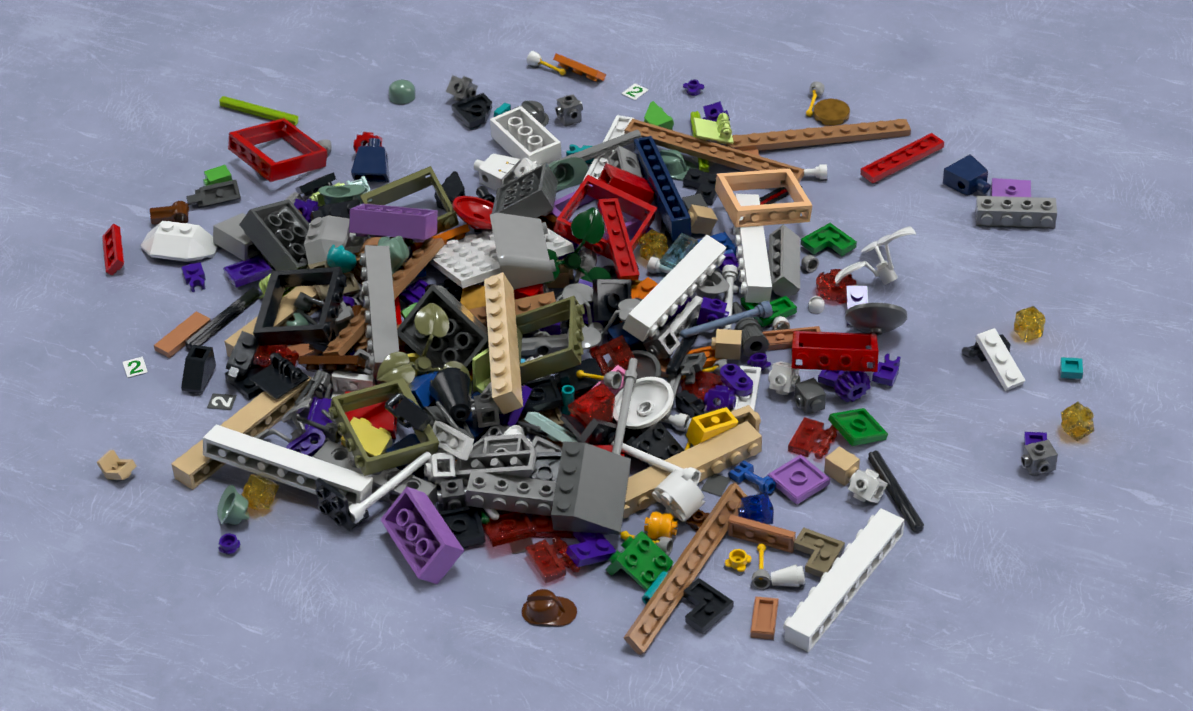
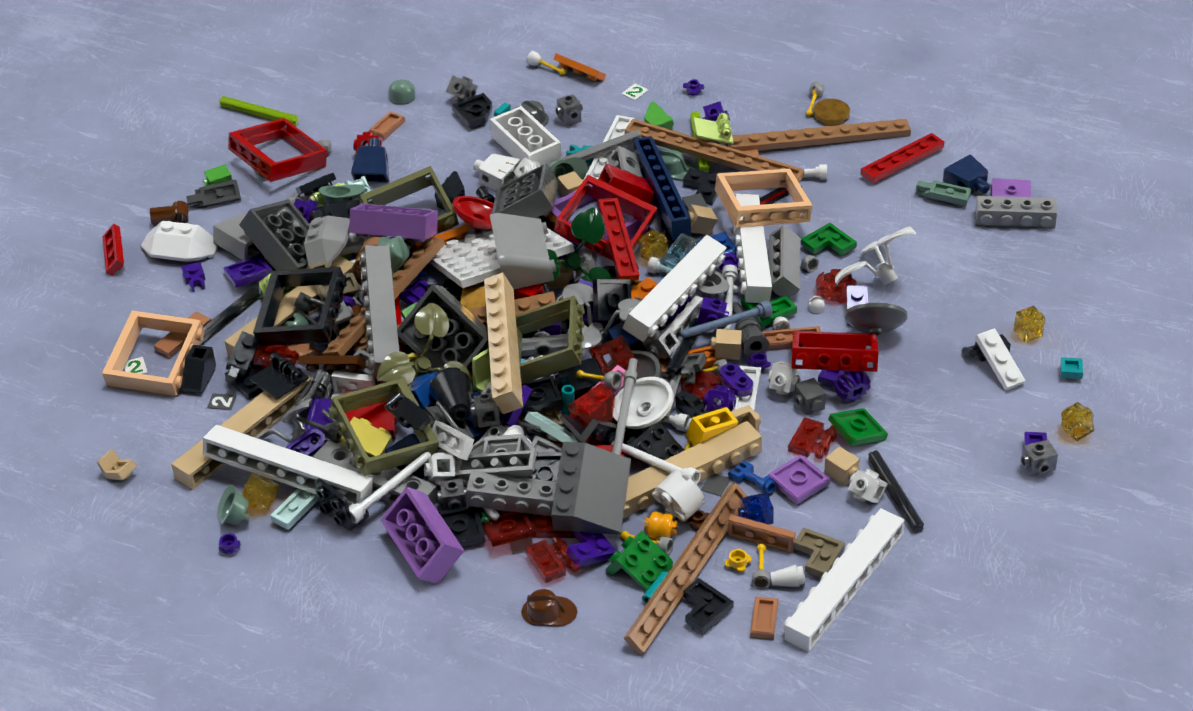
(113, 371): none -> light nougat window
(293, 508): none -> light aqua plate
(341, 258): teal hair -> none
(387, 125): none -> nougat tile
(568, 183): none -> tan brick
(887, 371): dark purple plate -> none
(944, 192): none -> sand green hinge

